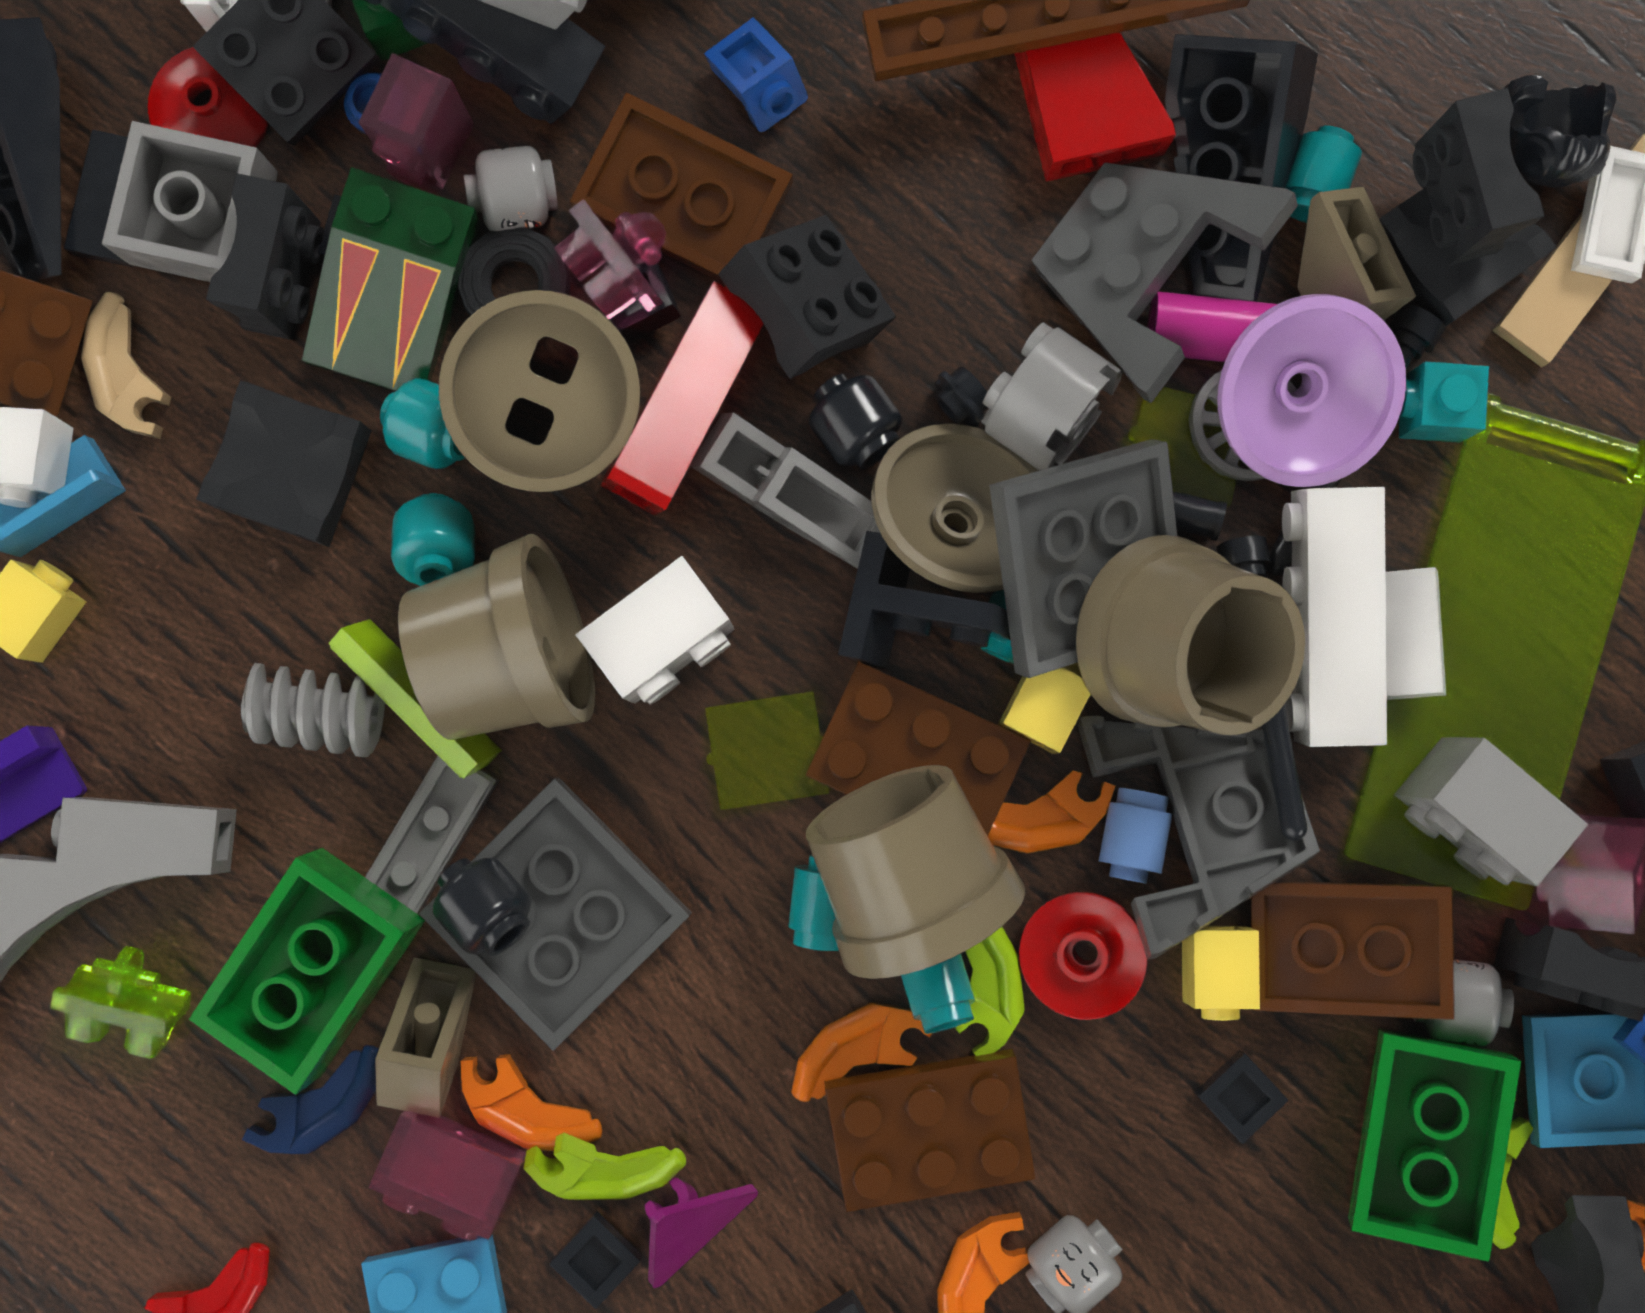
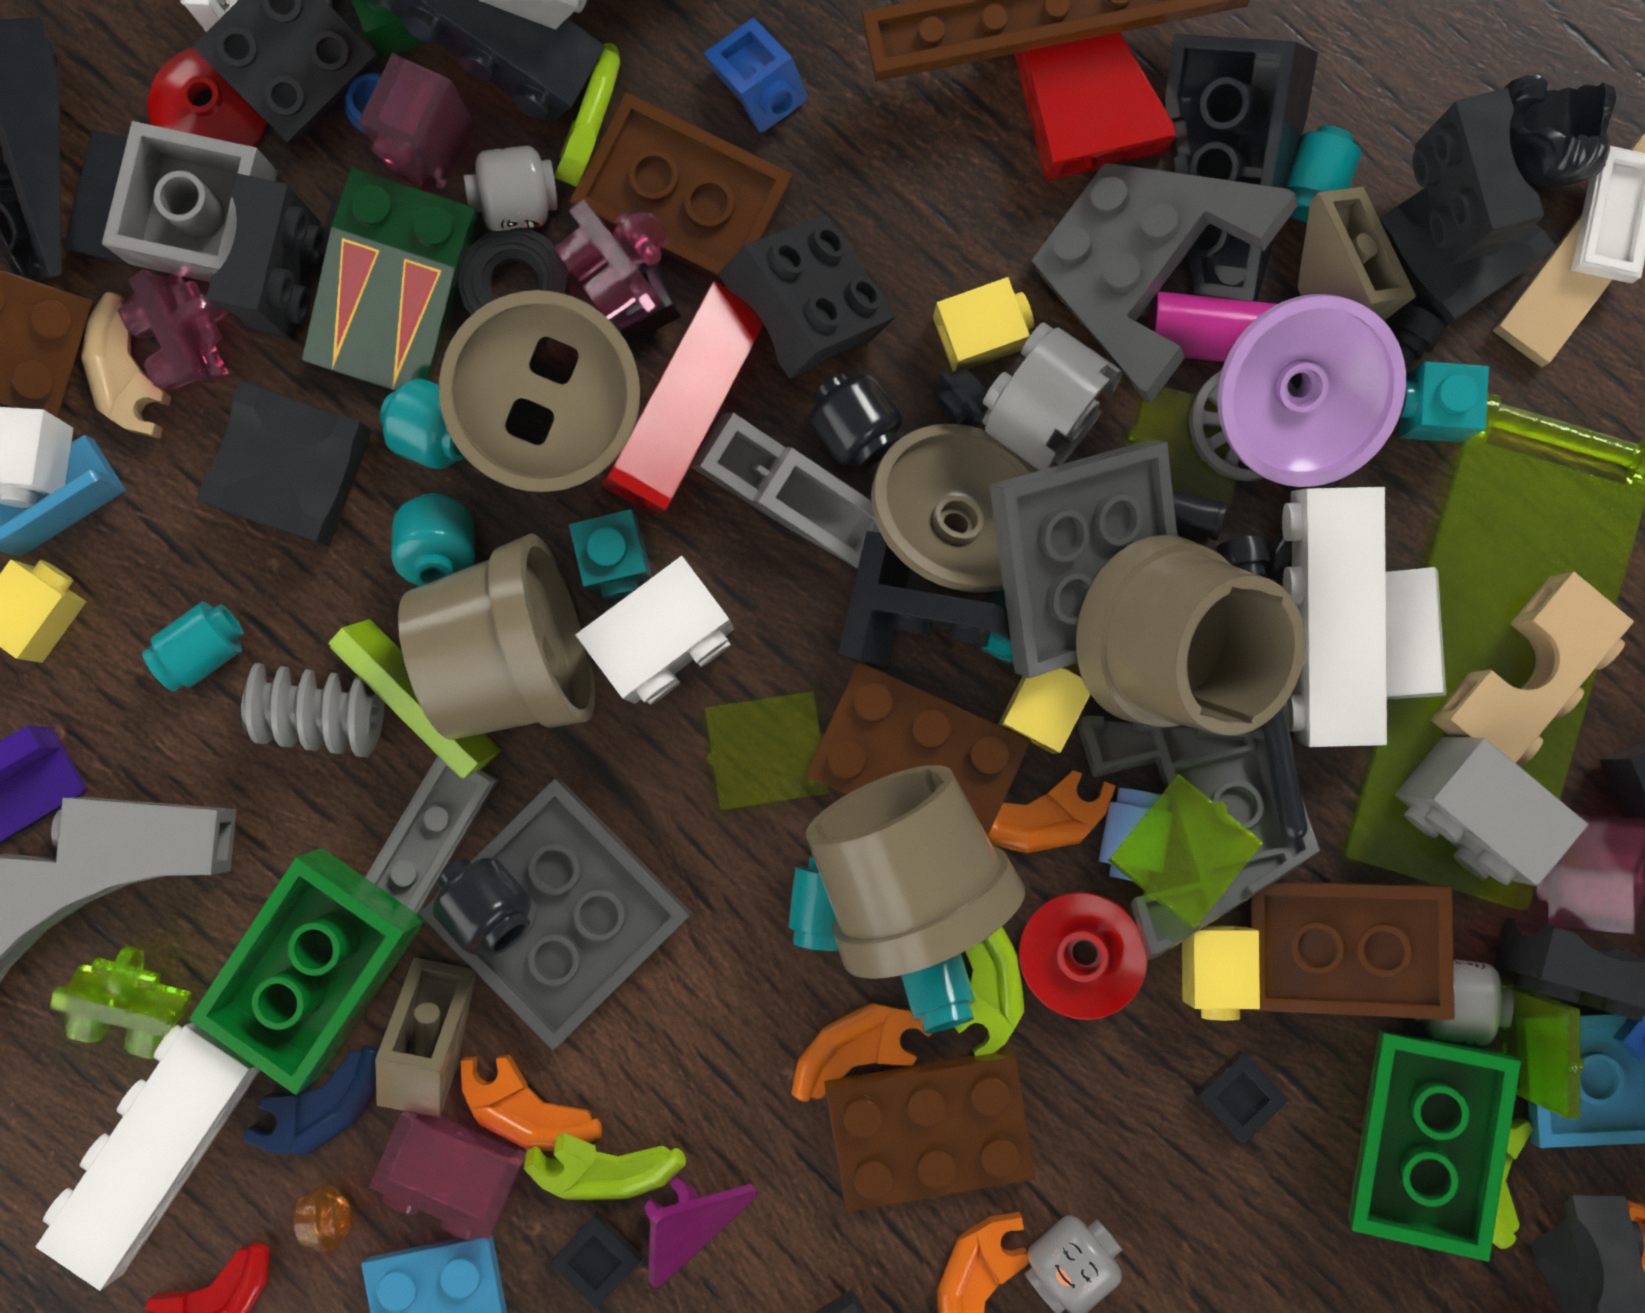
(147, 1156): none -> white brick
(182, 325): none -> clear pink hips
(193, 646): none -> teal brick
(322, 1219): none -> clear orange plate
(585, 130): none -> lime piece
(611, 554): none -> teal brick
(983, 324): none -> light yellow brick
(1185, 852): none -> clear neon green piece
(1547, 1043): none -> clear neon green piece
(1571, 636): none -> tan arch

